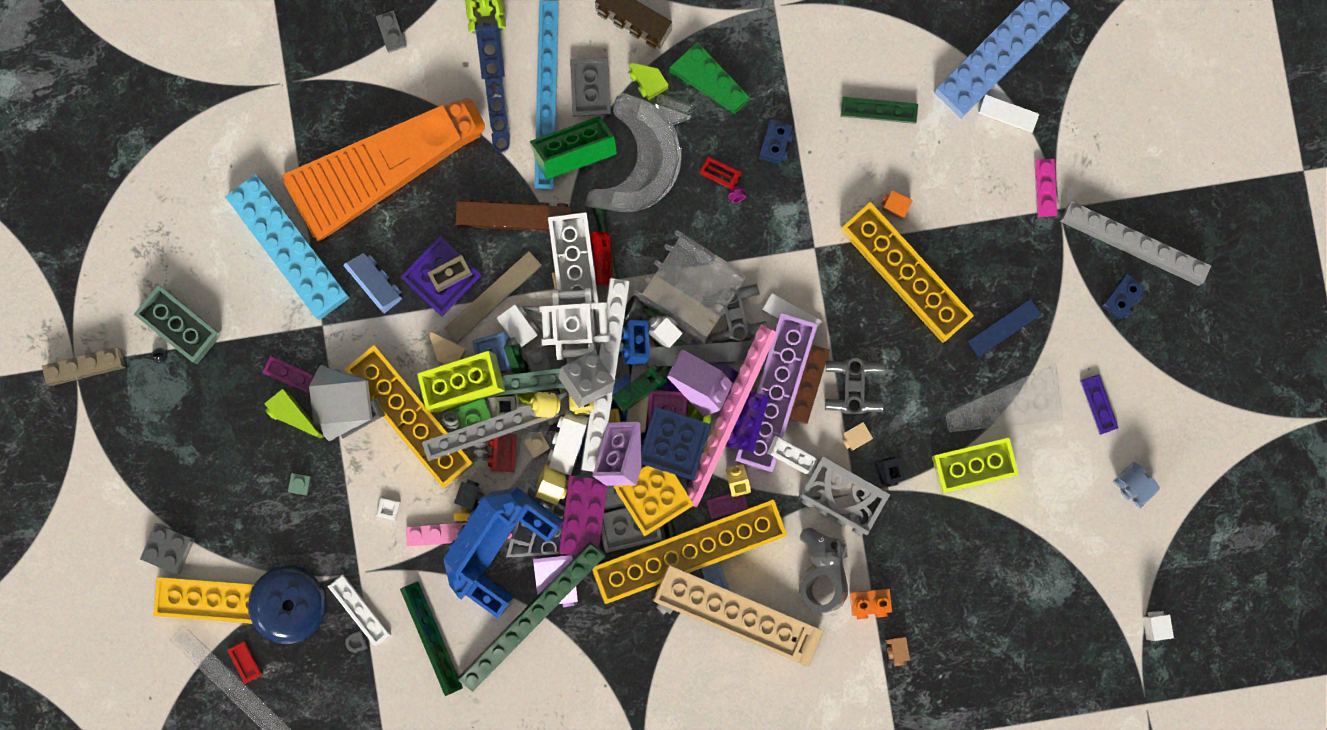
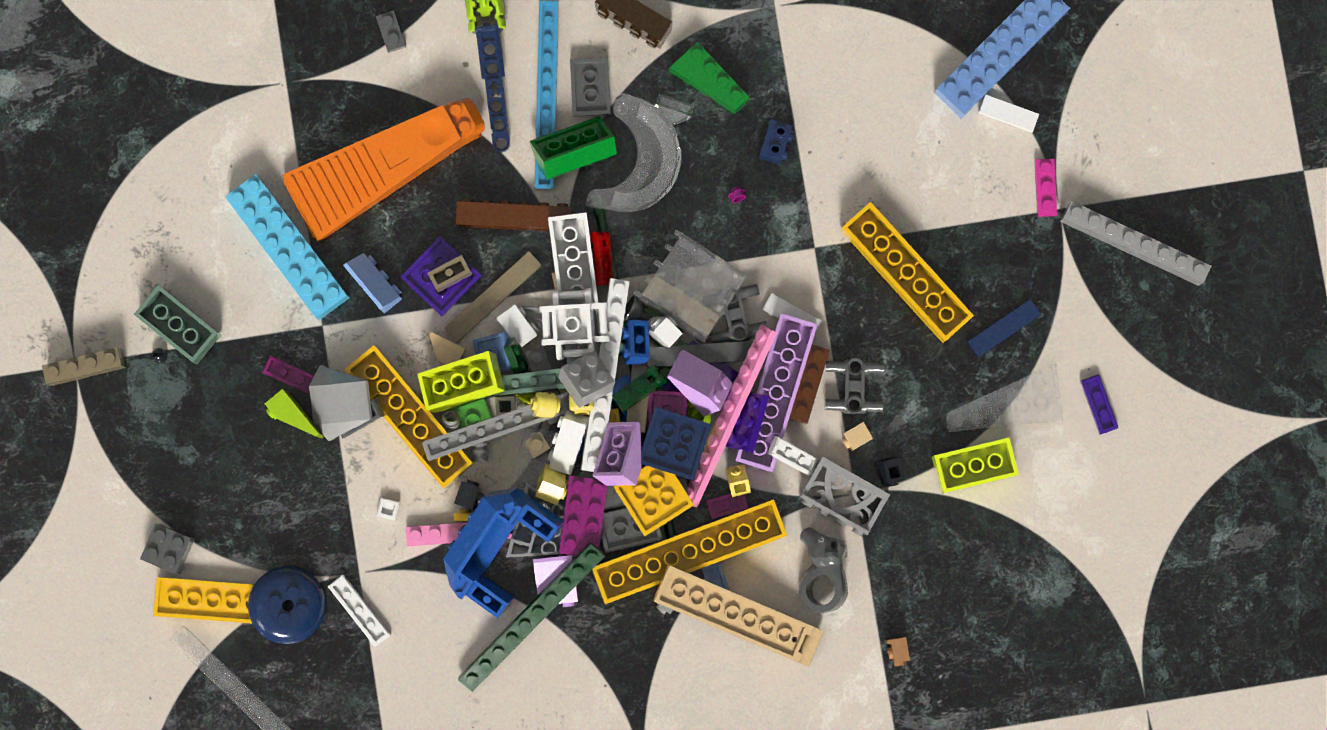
(244, 662): red tile -> none
(299, 484): sand green plate -> none
(356, 642): dark grey tile -> none
(431, 638): dark green plate -> none
(503, 453): red bracket -> none
(649, 79): lime slope -> none
(733, 180): red tile -> none
(870, 602): orange brick -> none
(879, 110): dark green plate -> none
(896, 204): orange brick -> none
(1123, 297): dark blue brick -> none
(1136, 484): sand blue brick -> none
(1158, 626): white brick -> none

